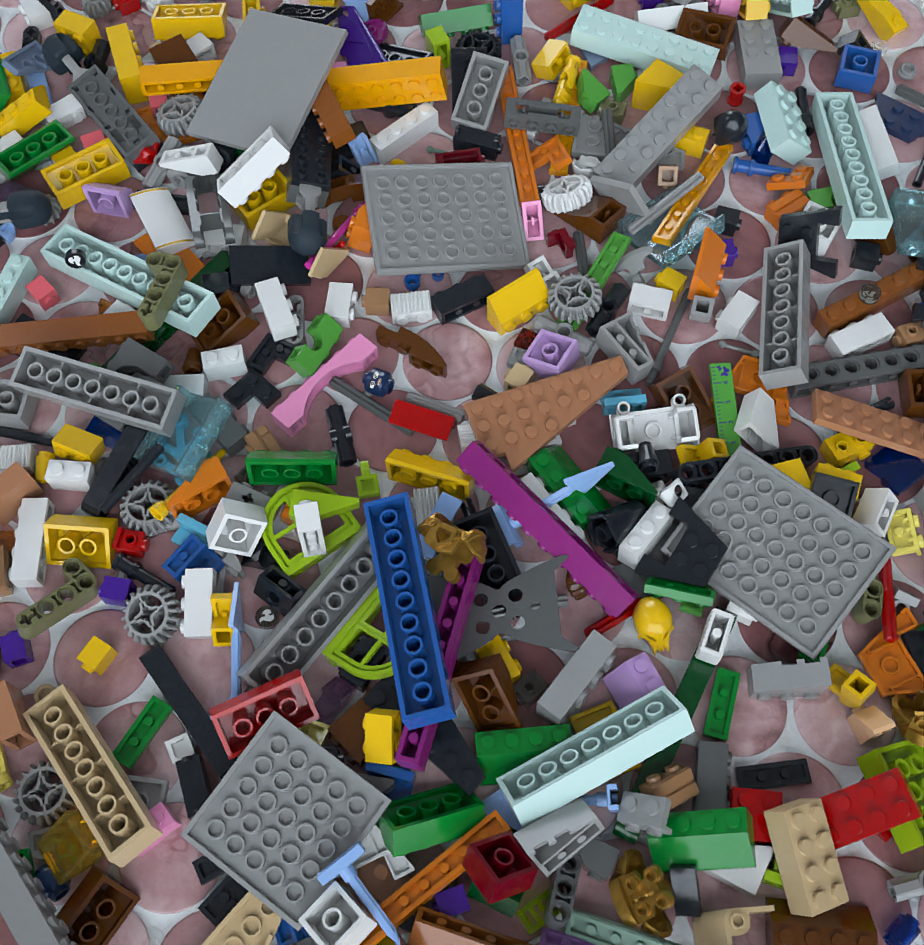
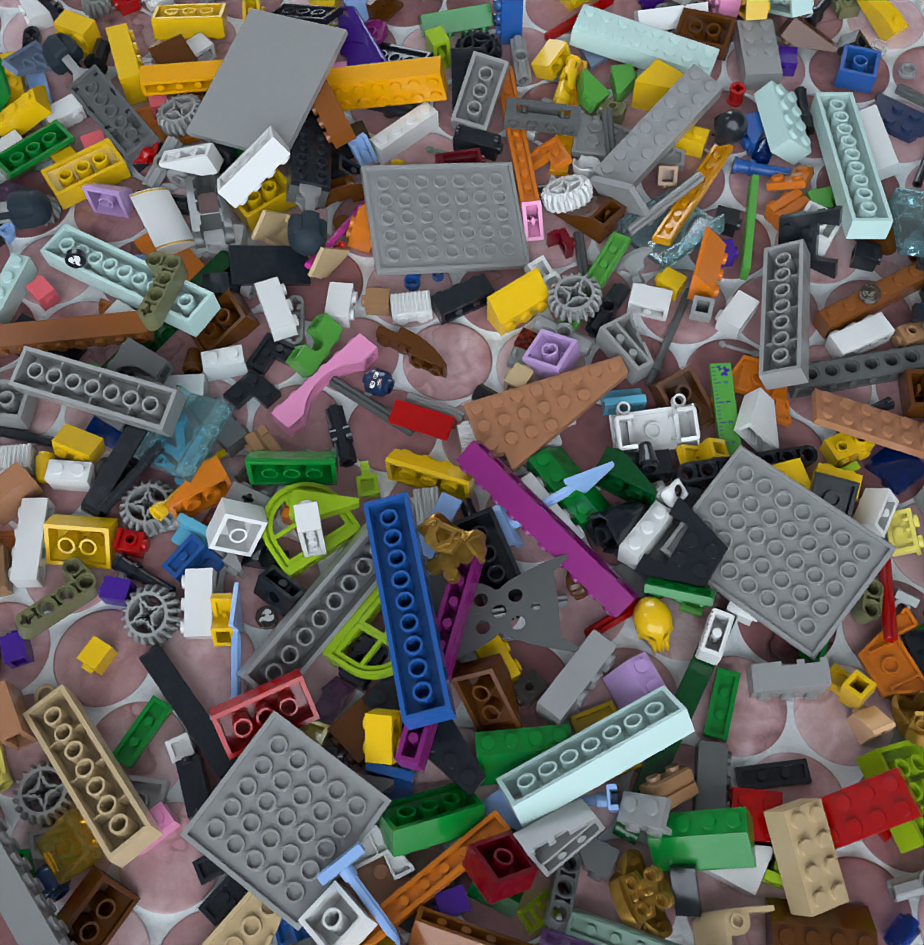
(749, 224): none -> bright green tile

